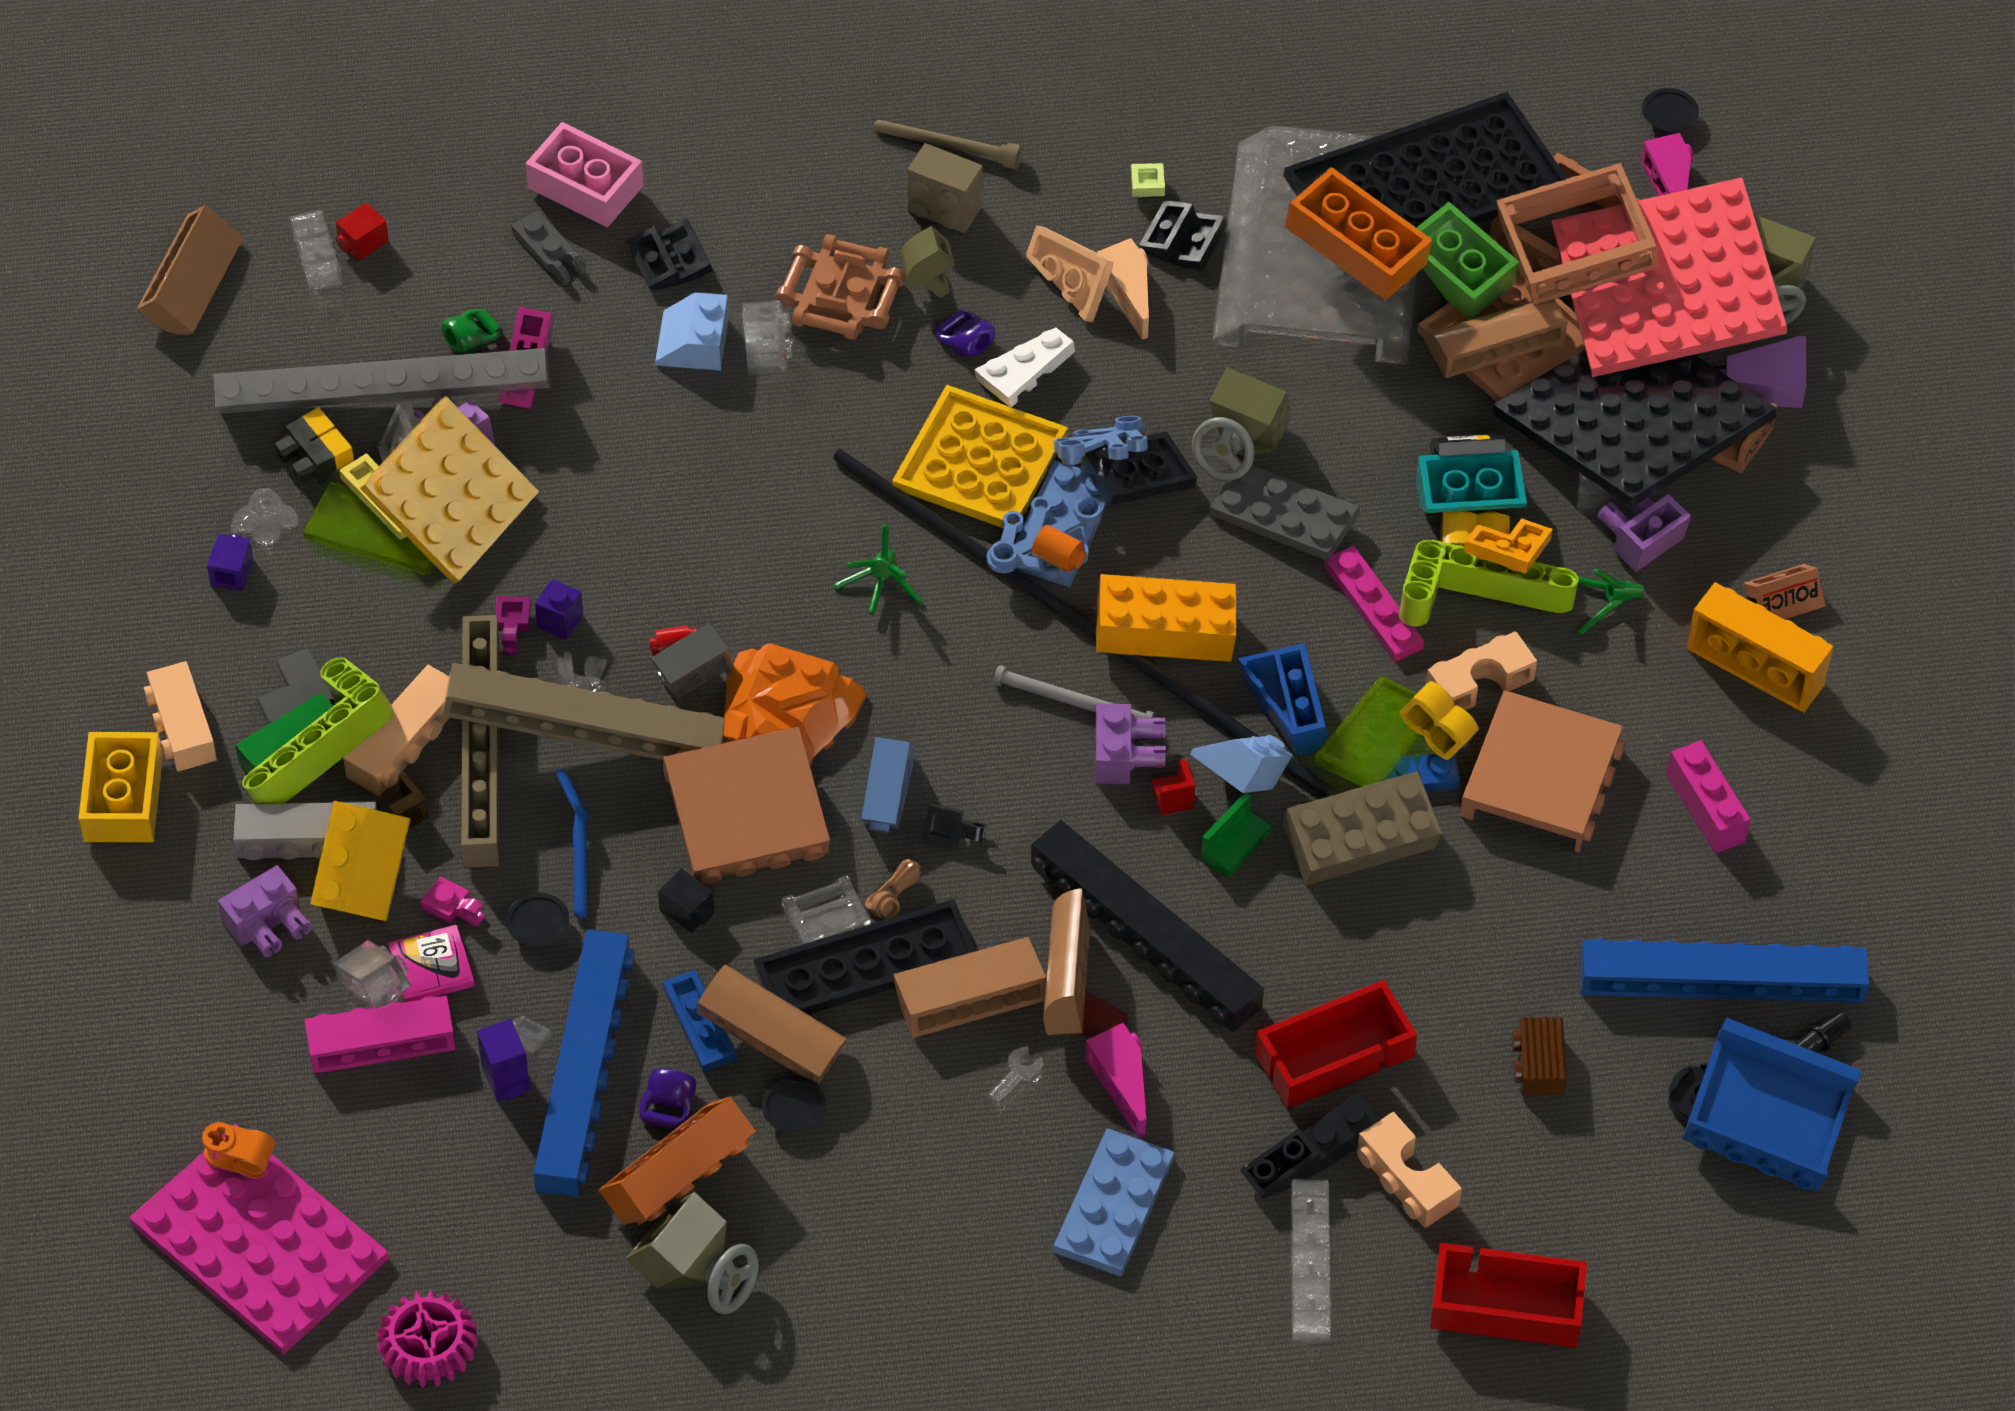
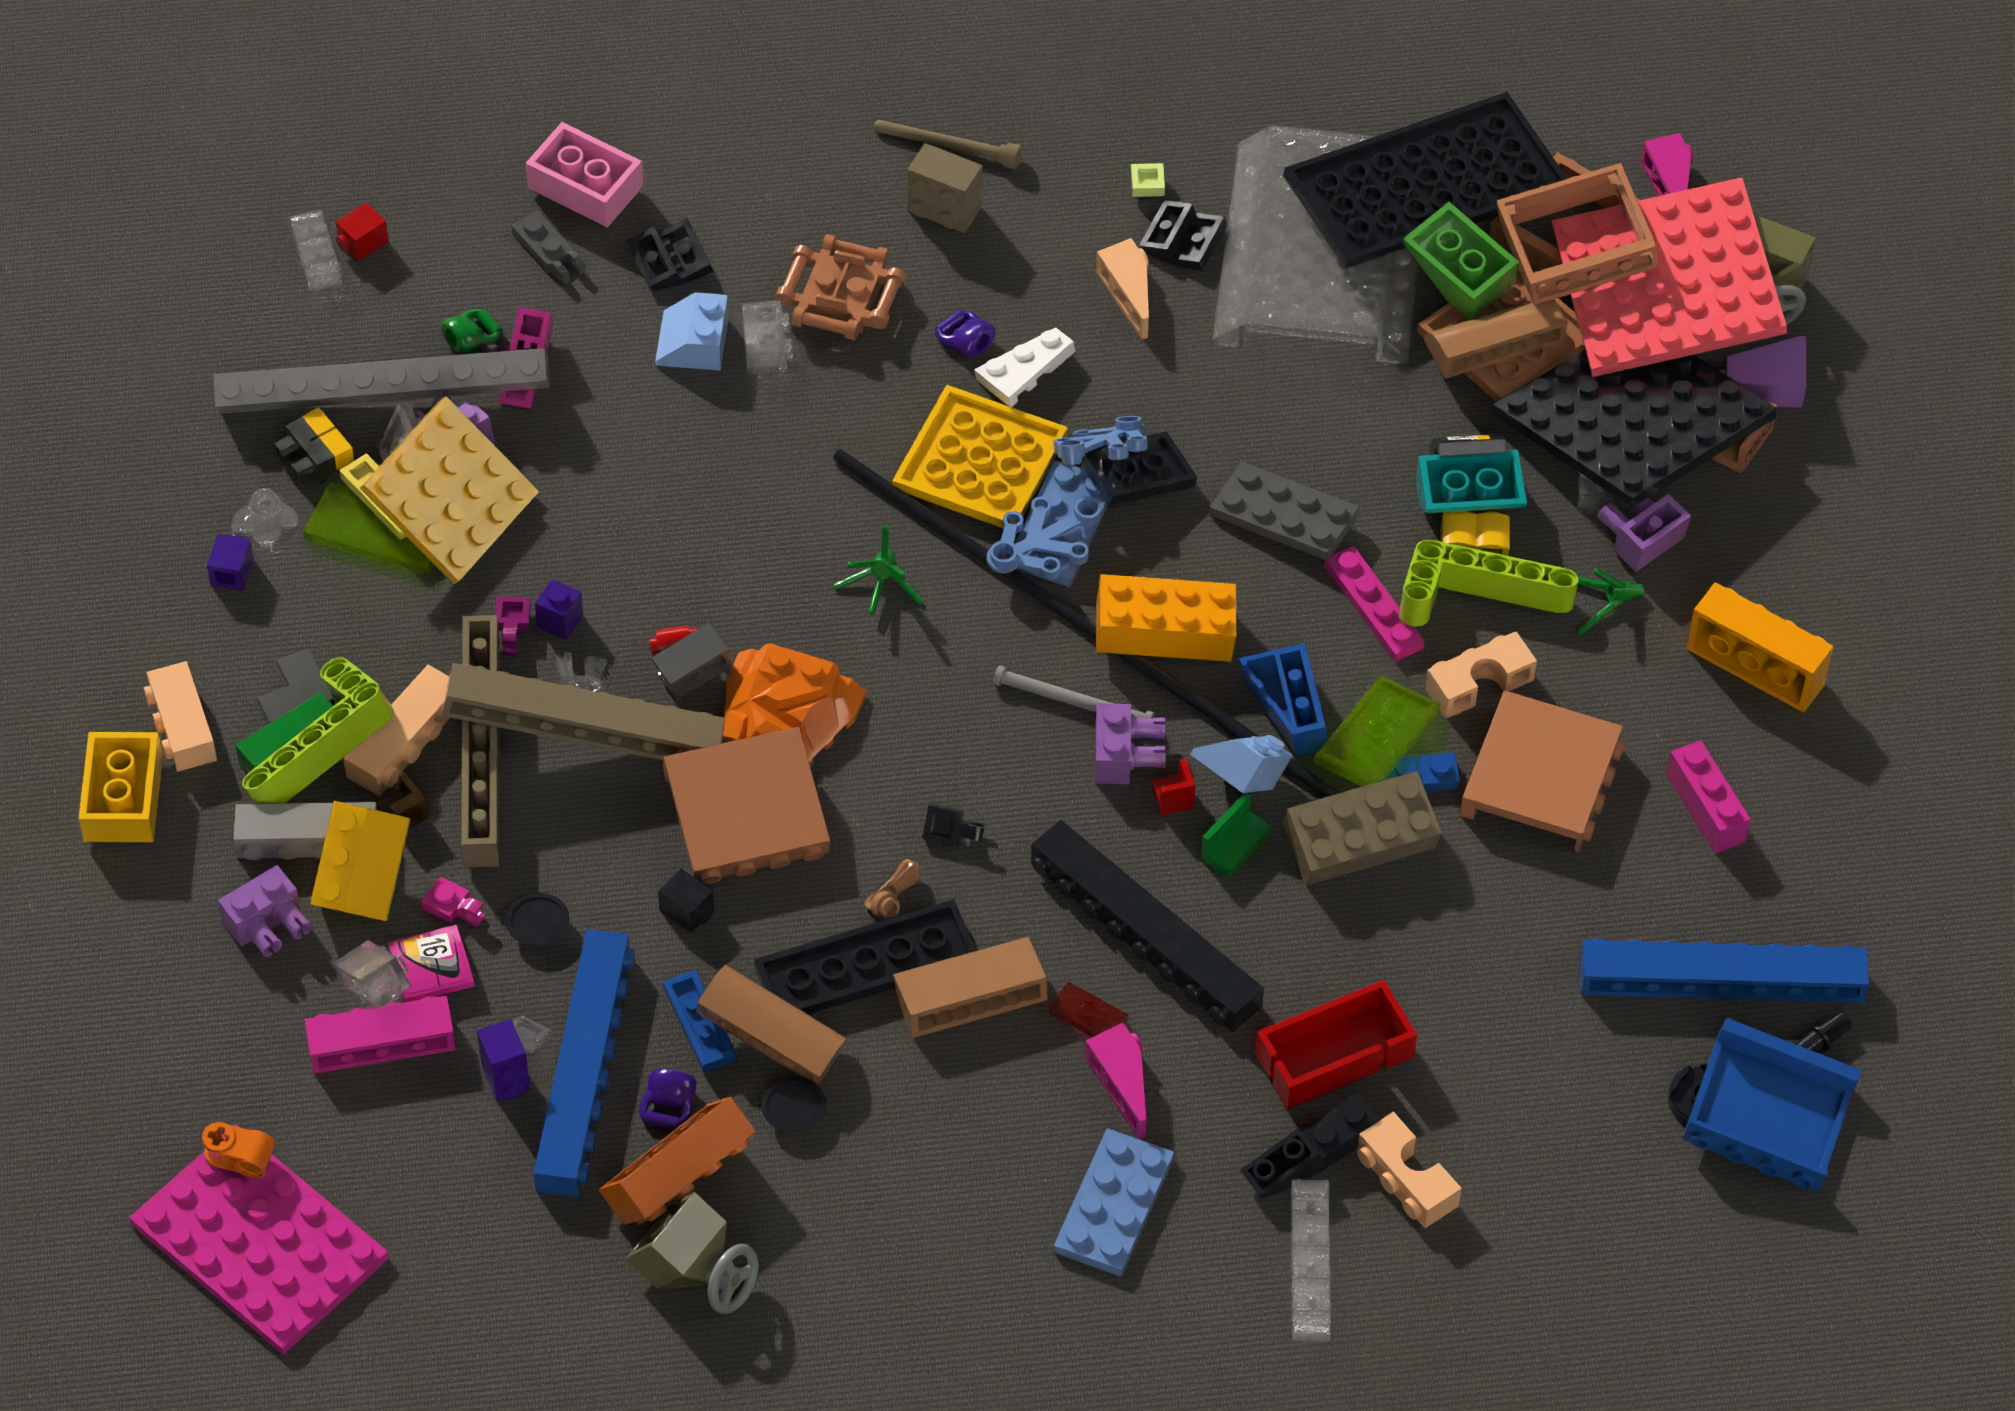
(190, 272): medium nougat brick -> none
(453, 1327): dark pink gear -> none
(581, 817): blue piece -> none
(829, 918): clear plate -> none
(887, 784): medium blue slope -> none
(926, 260): olive brick -> none
(1017, 1073): clear bar -> none
(1059, 549): orange brick -> none
(1067, 965): medium nougat brick -> none
(1072, 268): light nougat wing -> none
(1248, 422): olive piece -> none
(1358, 233): orange brick -> none
(1439, 720): yellow brick -> none
(1509, 1295): red piece -> none
(1513, 551): light orange plate -> none
(1541, 1056): reddish brown brick -> none
(1670, 109): black piece -> none
(1788, 591): nougat panel -> none

